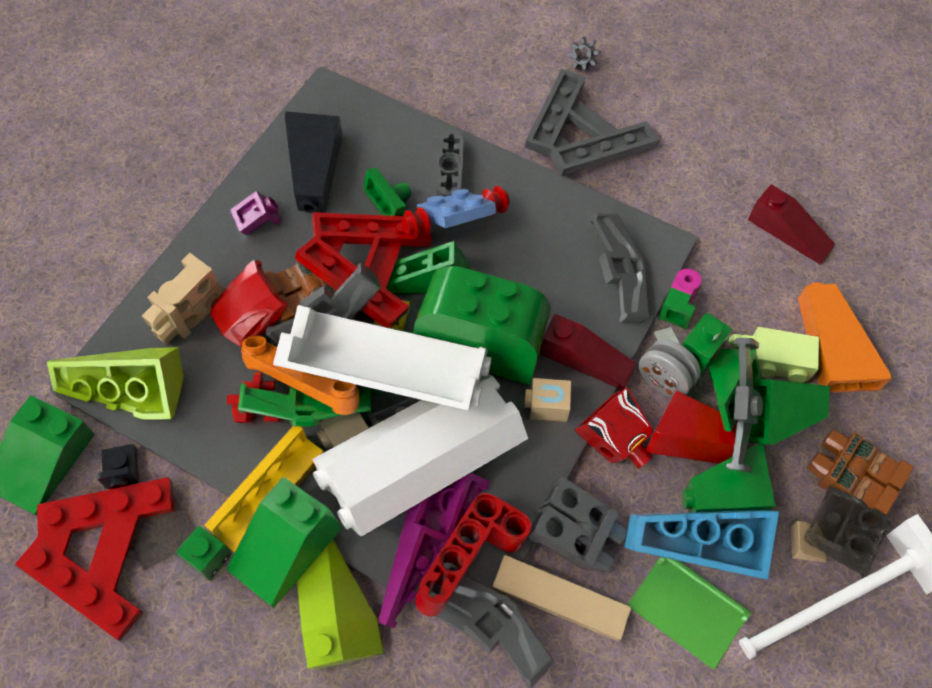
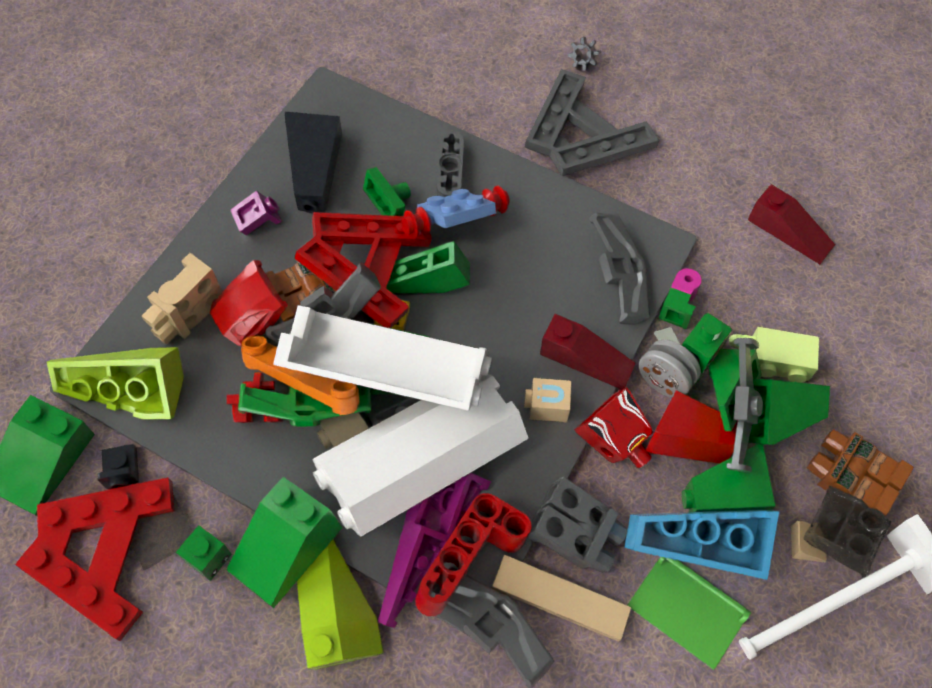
(288, 459): yellow fence -> none
(488, 314): green brick -> none
(845, 352): orange slope -> none

